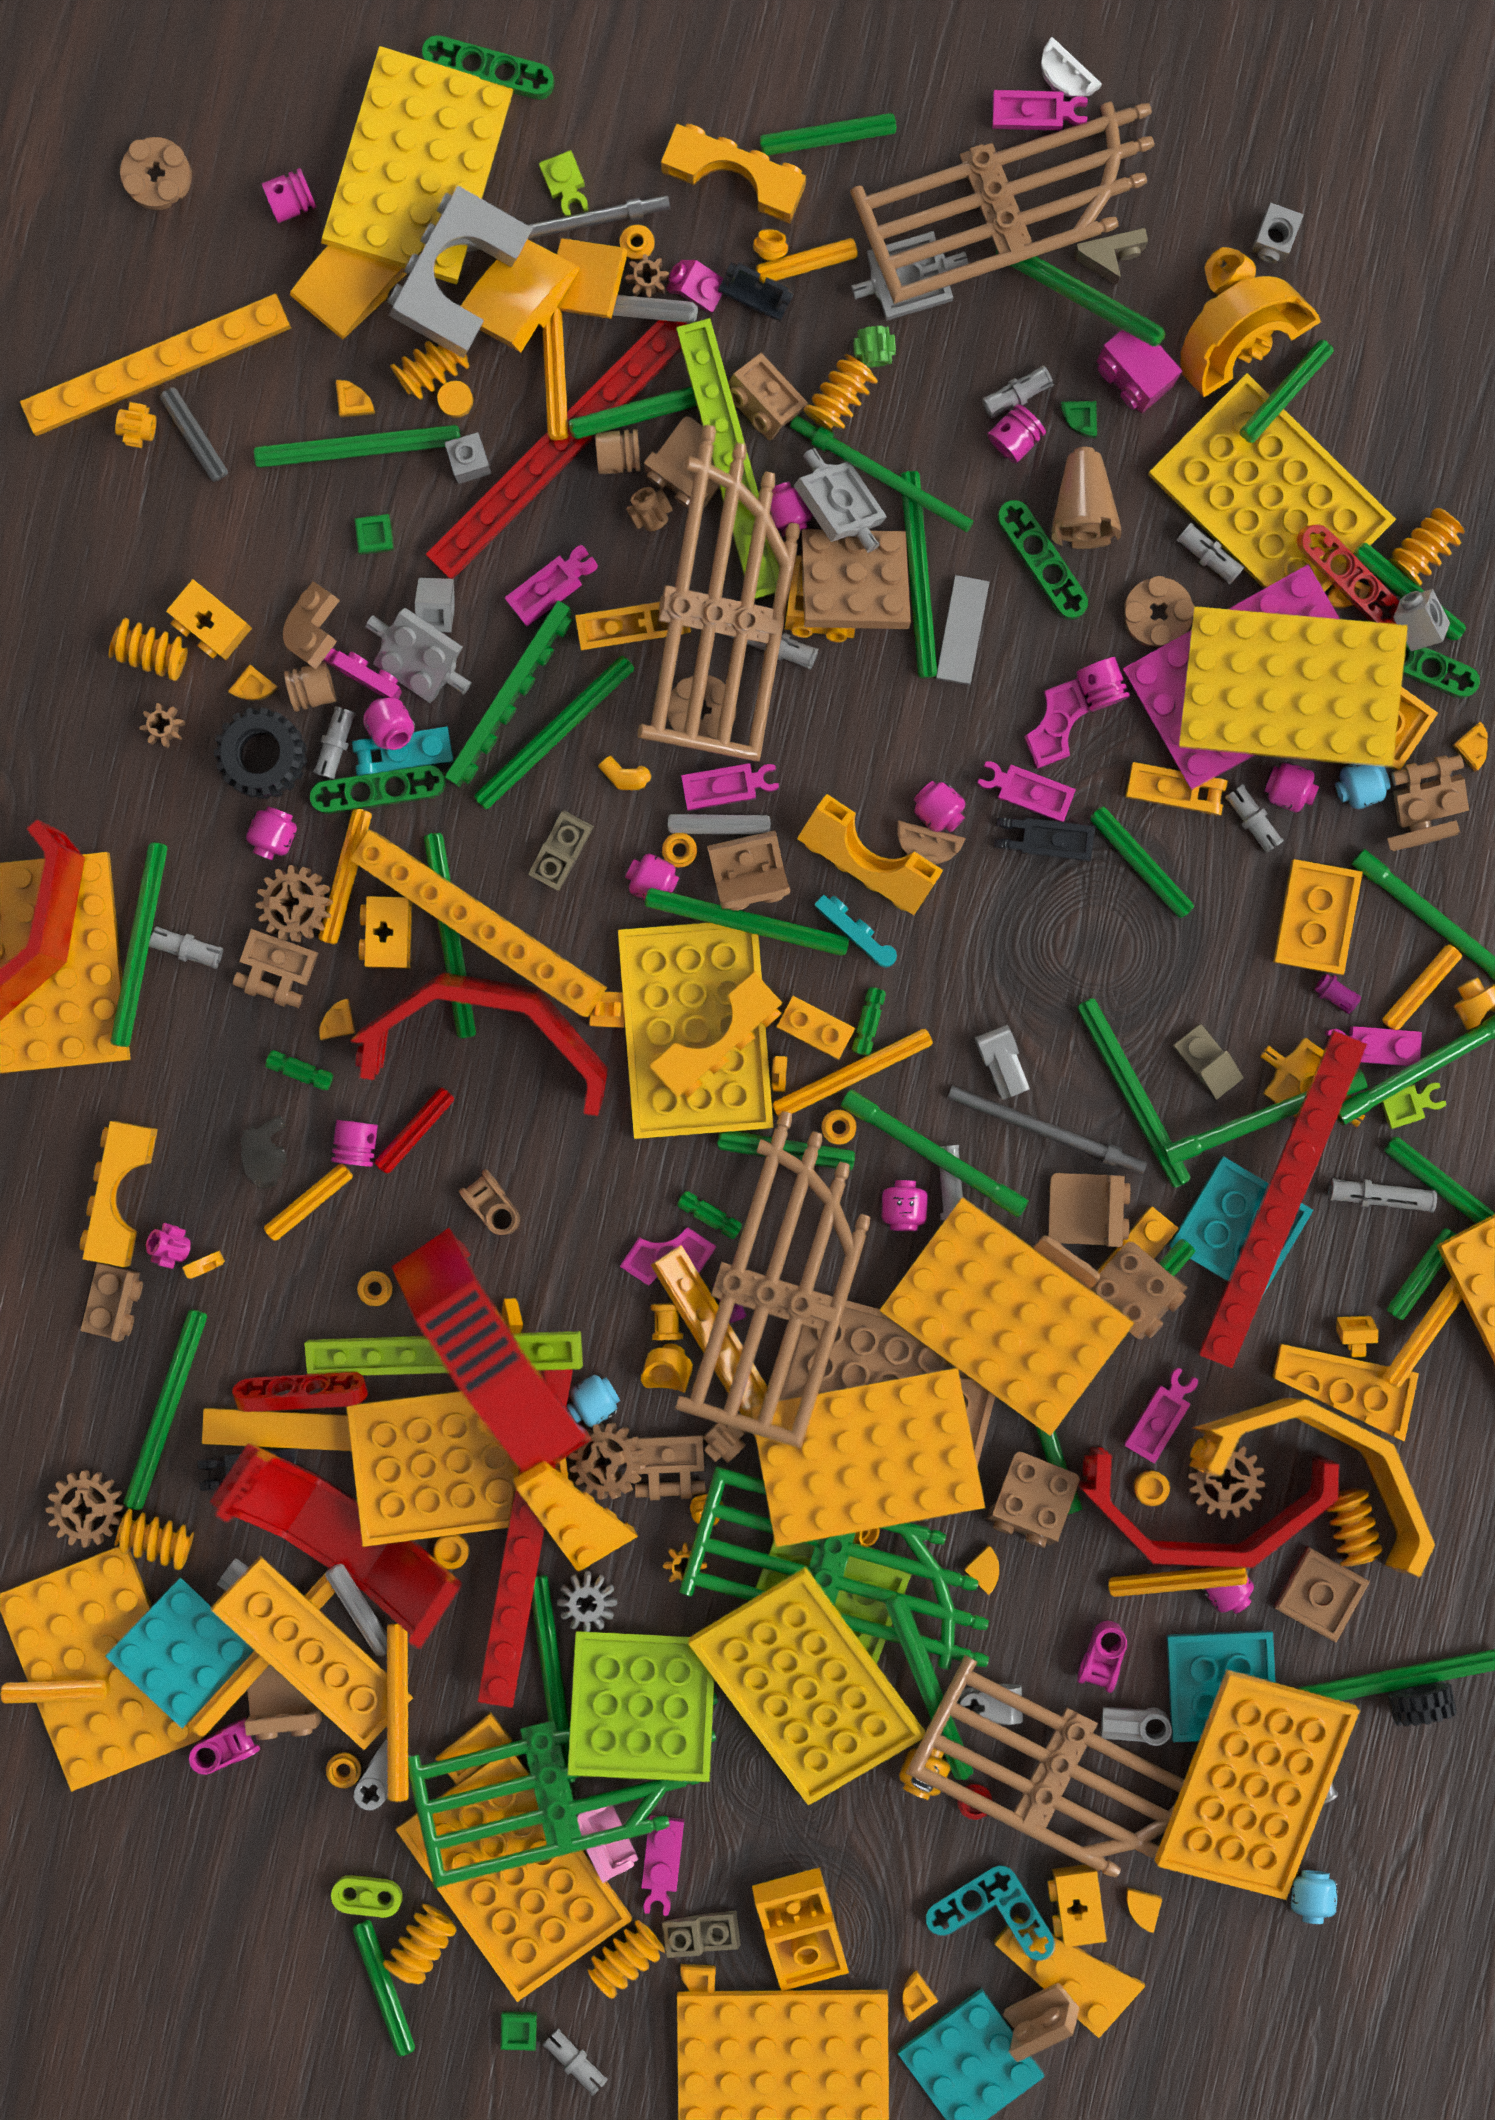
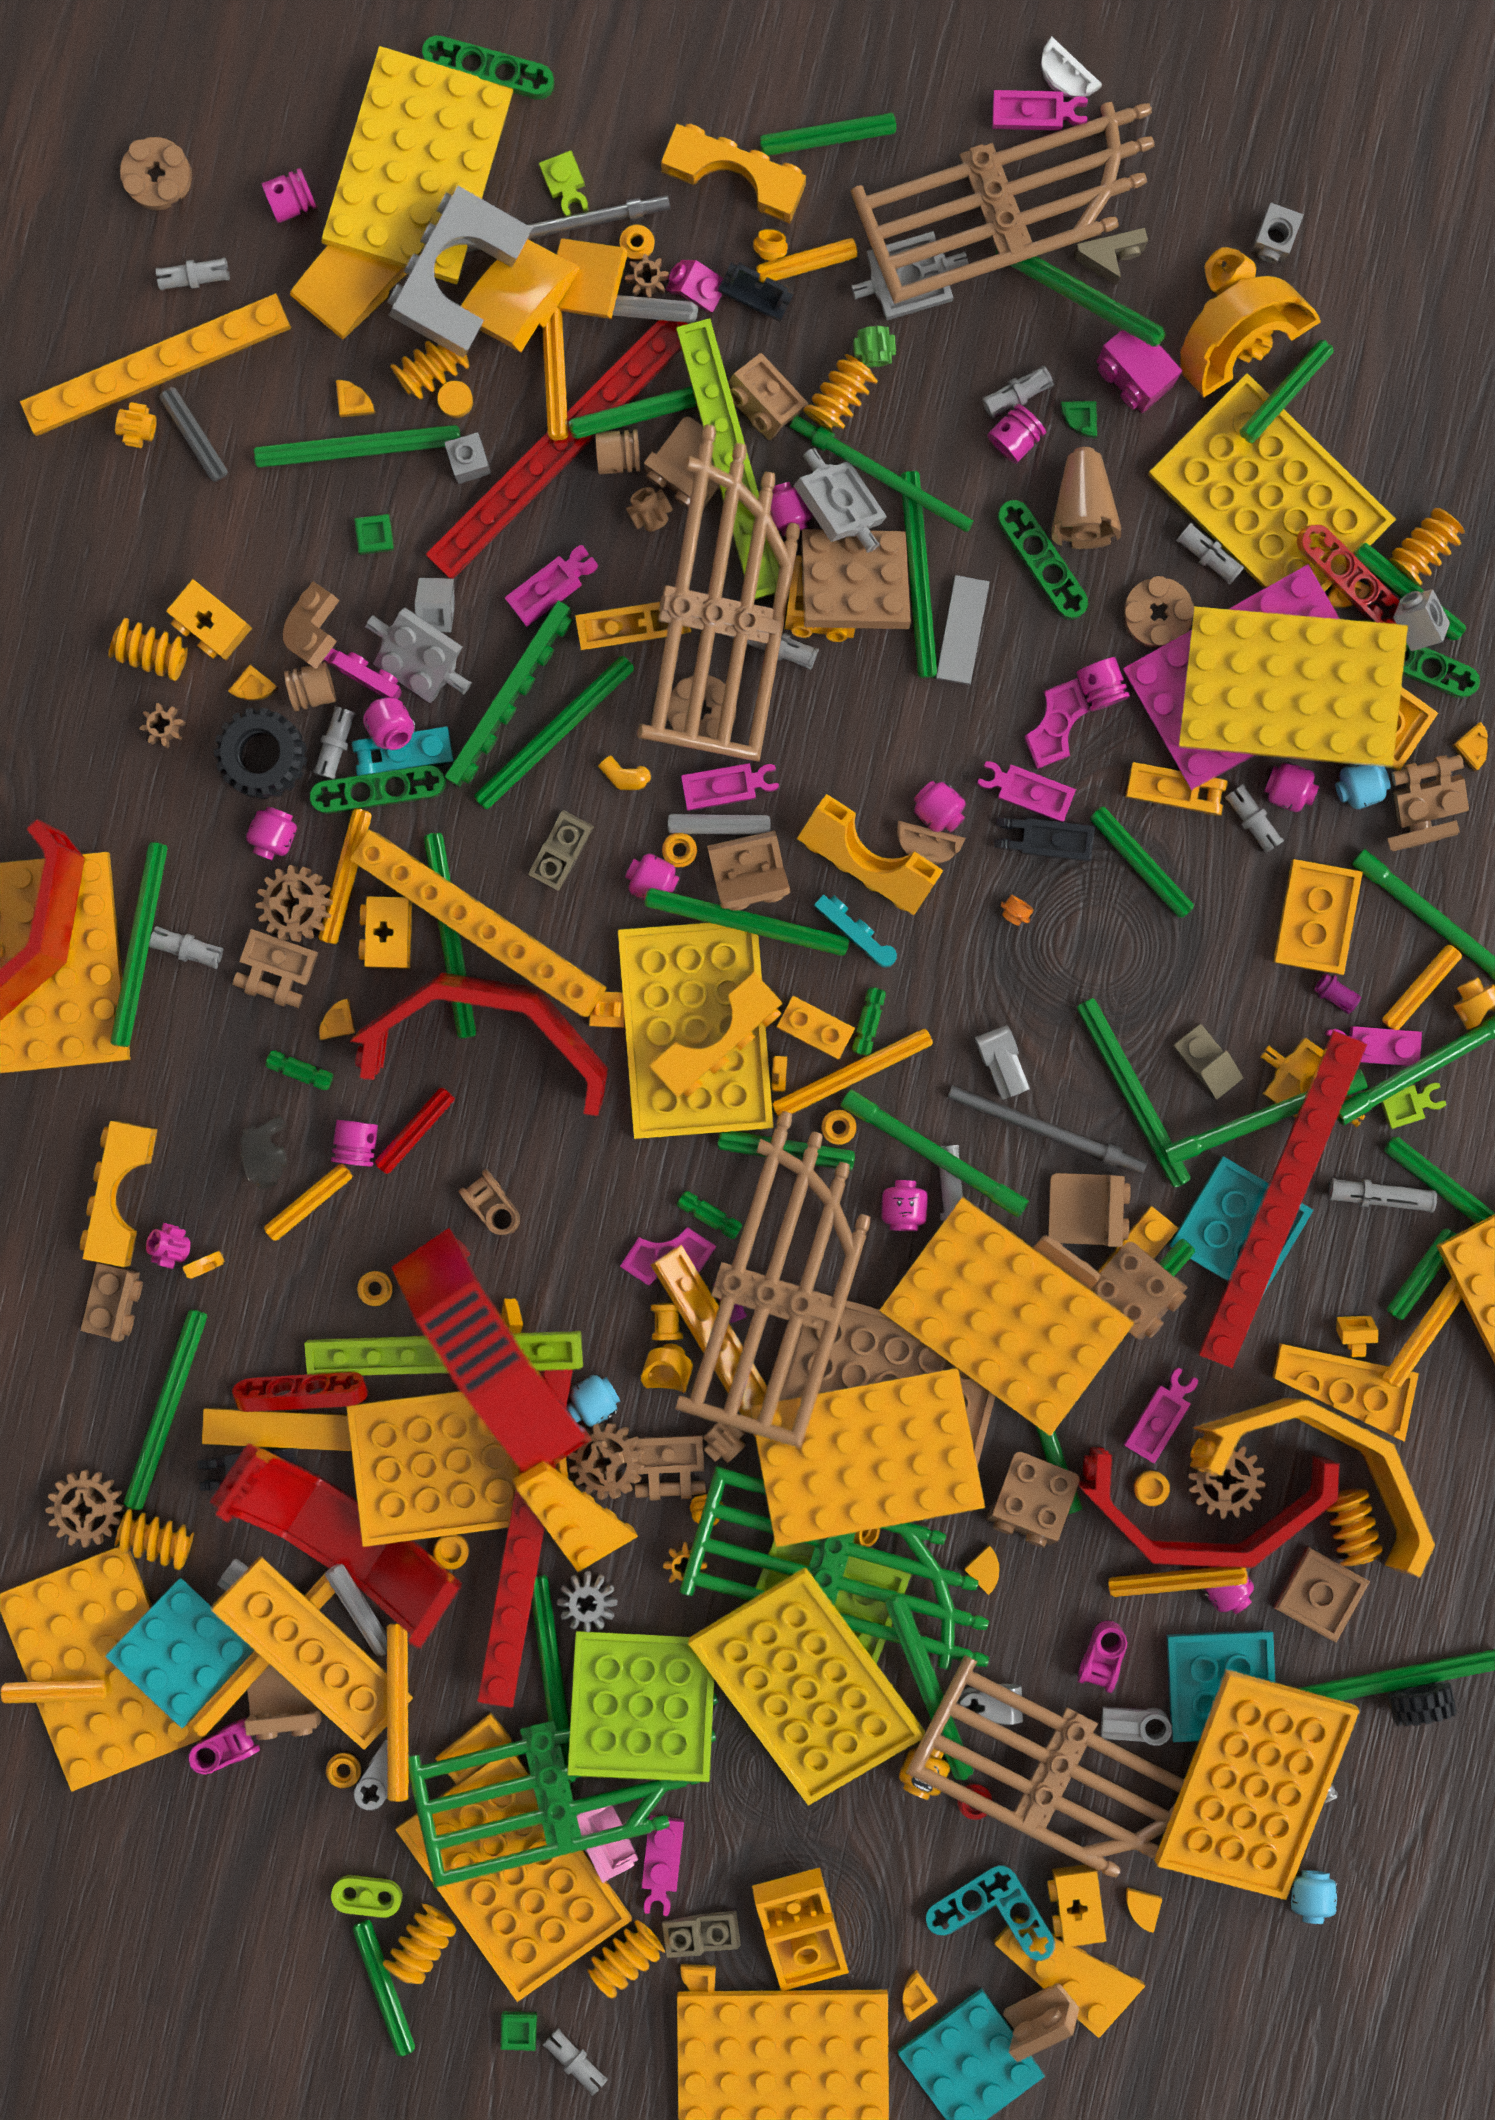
(192, 274): none -> light grey pin
(1016, 910): none -> orange plate

